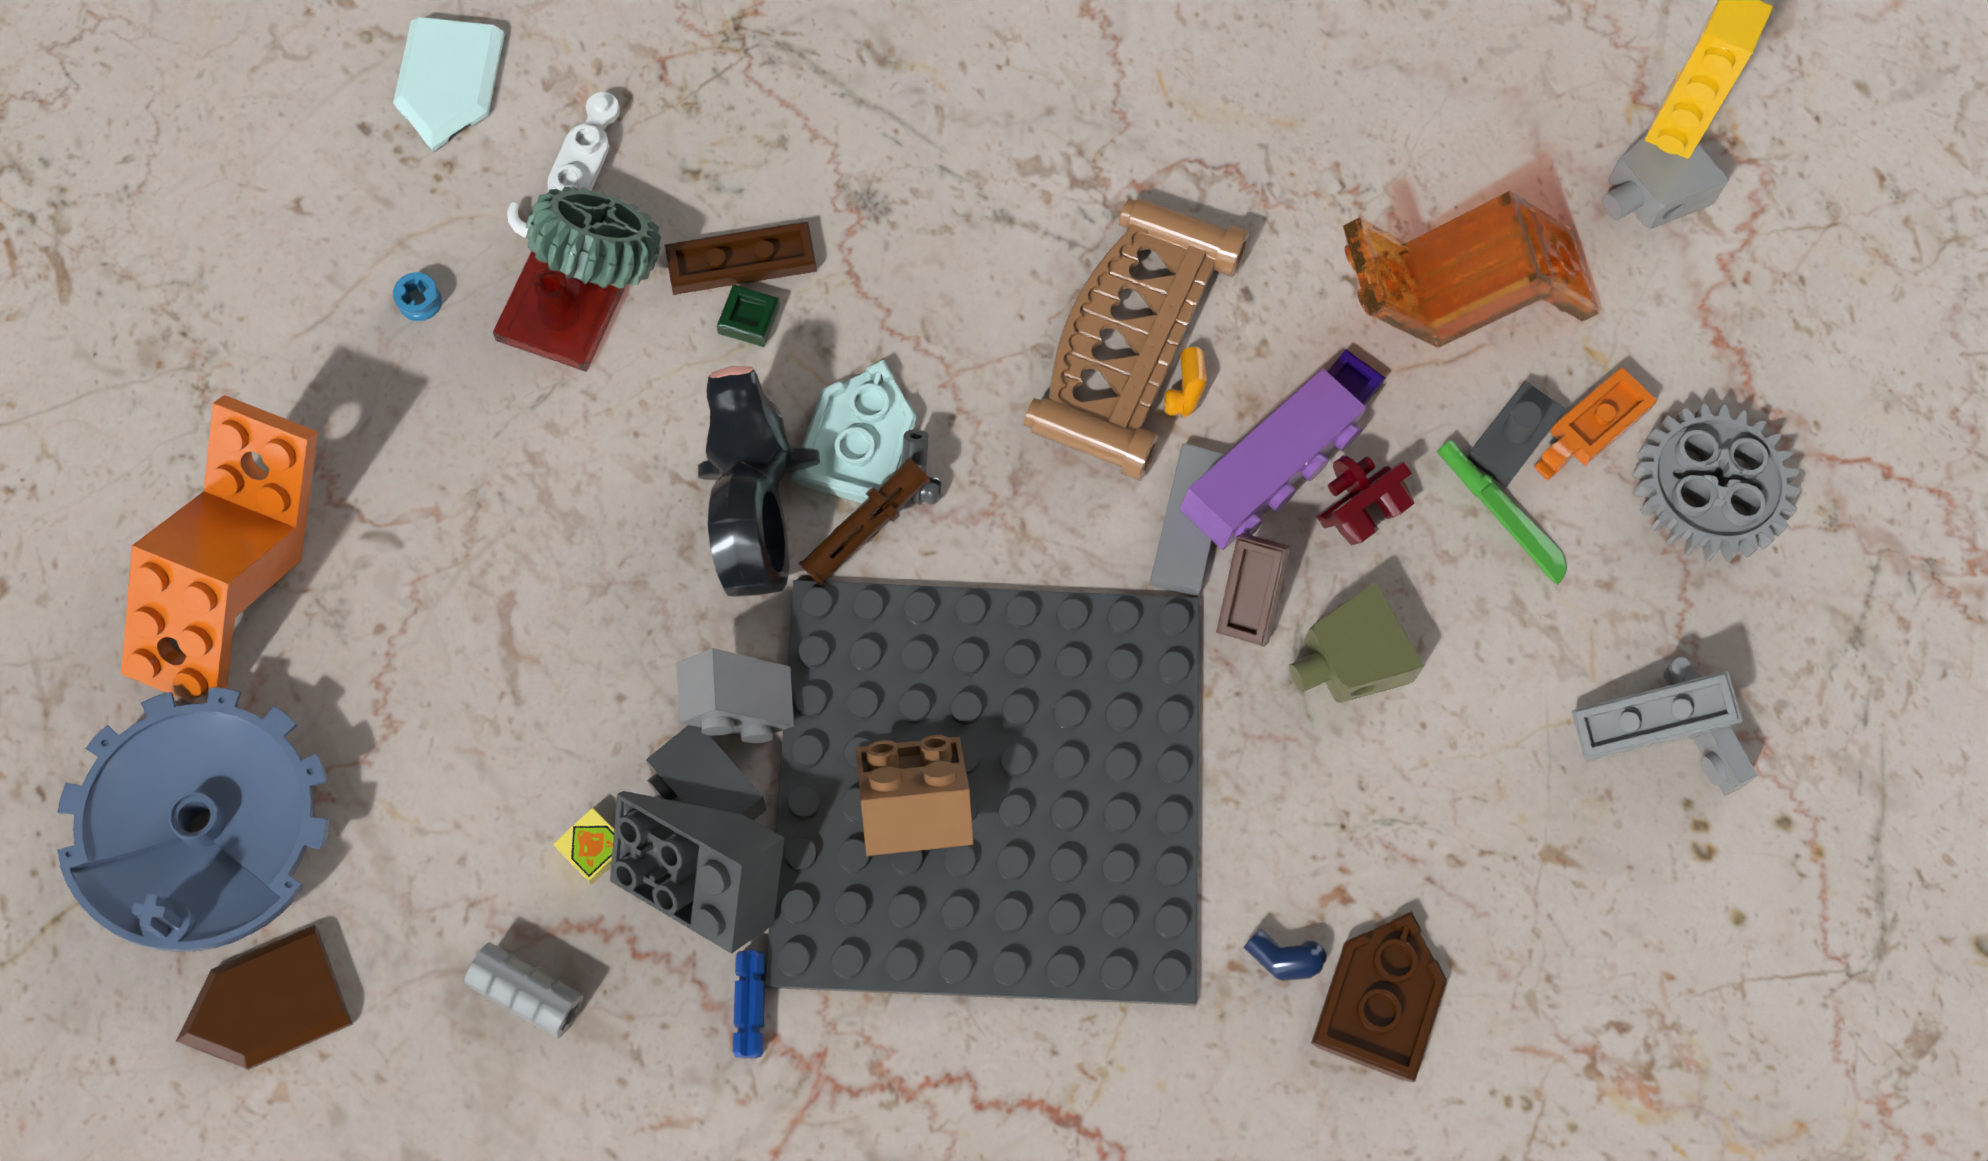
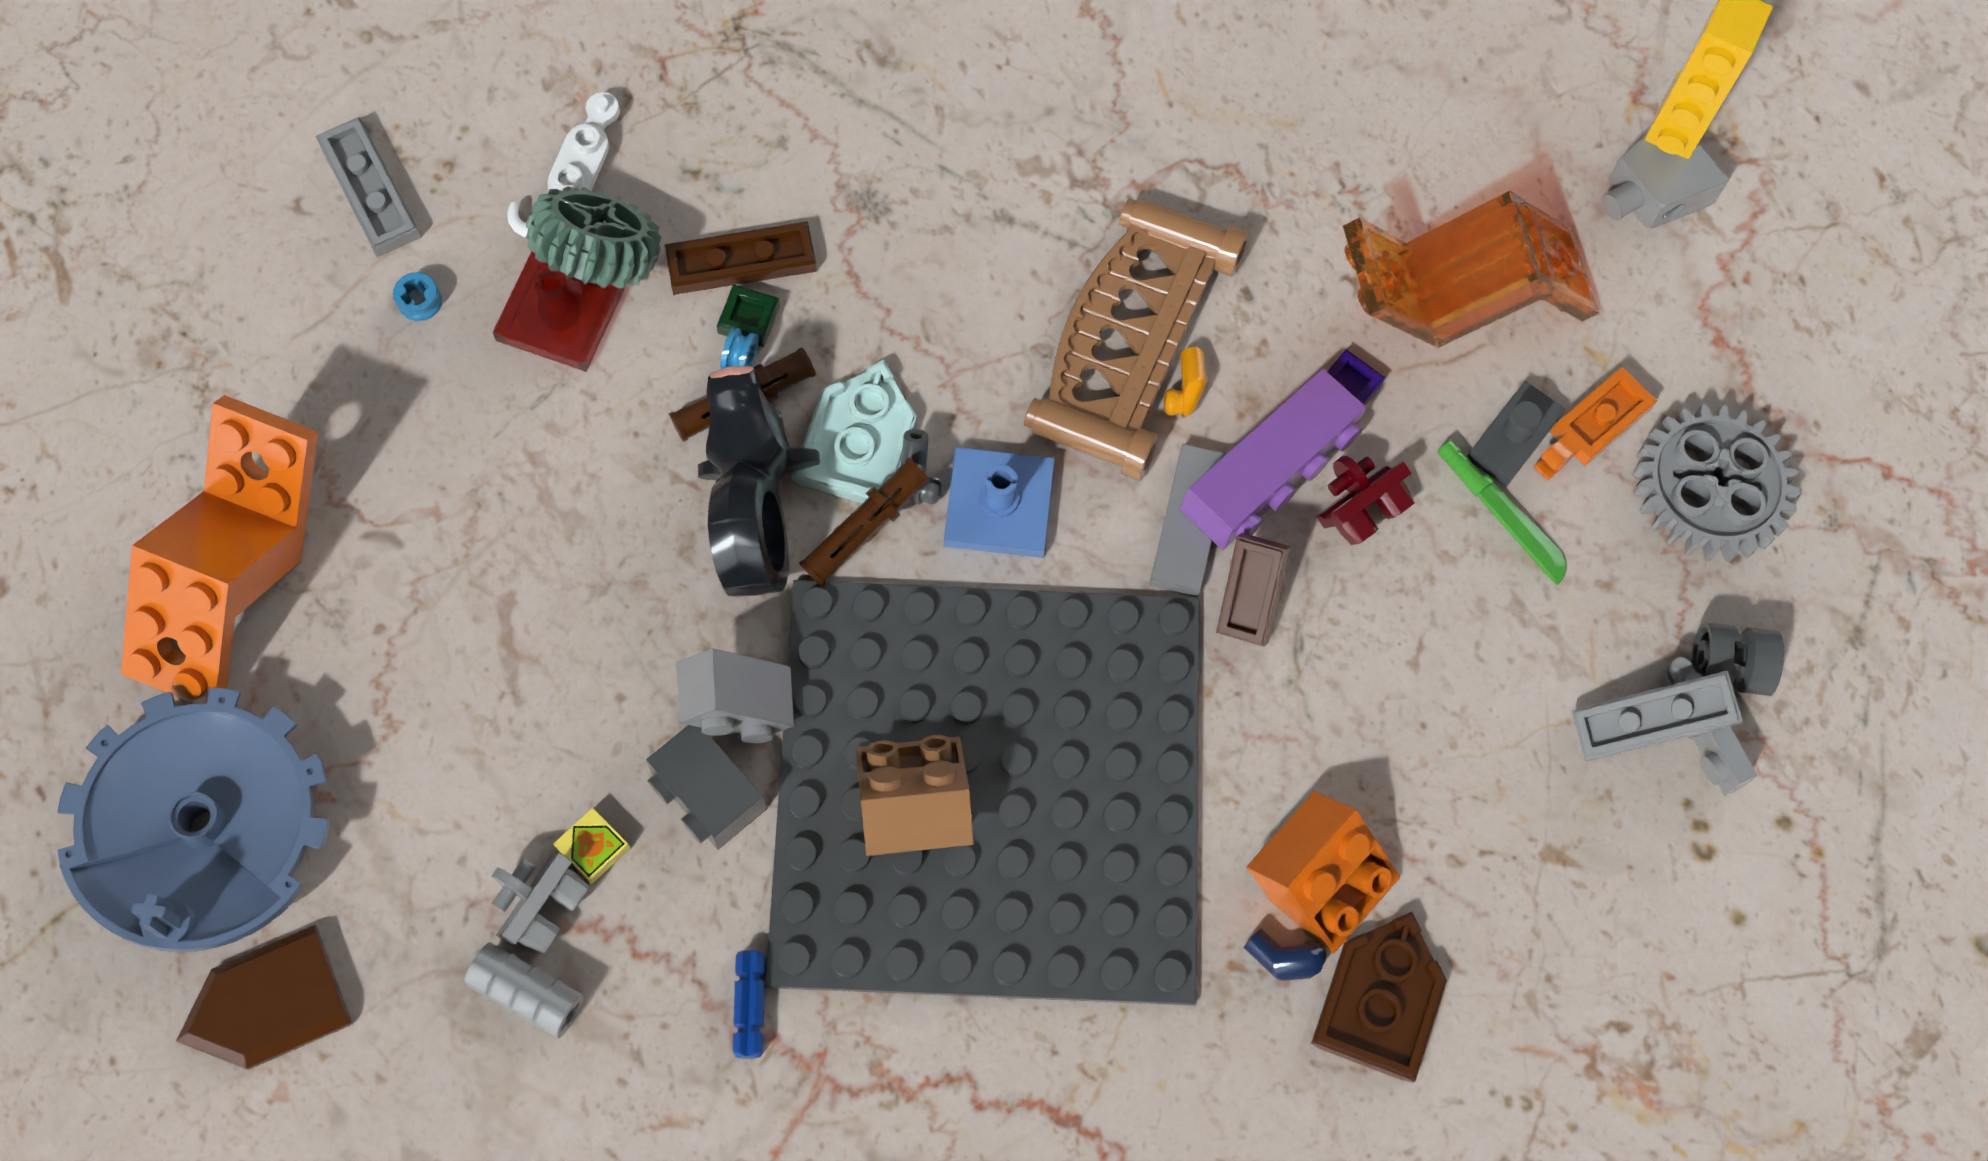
(368, 187): none -> light grey tile
(447, 76): light aqua tile -> none
(524, 922): none -> light grey hips
(698, 866): dark grey slope -> none
(739, 349): none -> dark azure bush
(772, 378): none -> reddish brown pin
(999, 502): none -> medium blue tile
(1324, 870): none -> orange slope
(1358, 650): olive torso -> none
(1751, 657): none -> dark grey wheel

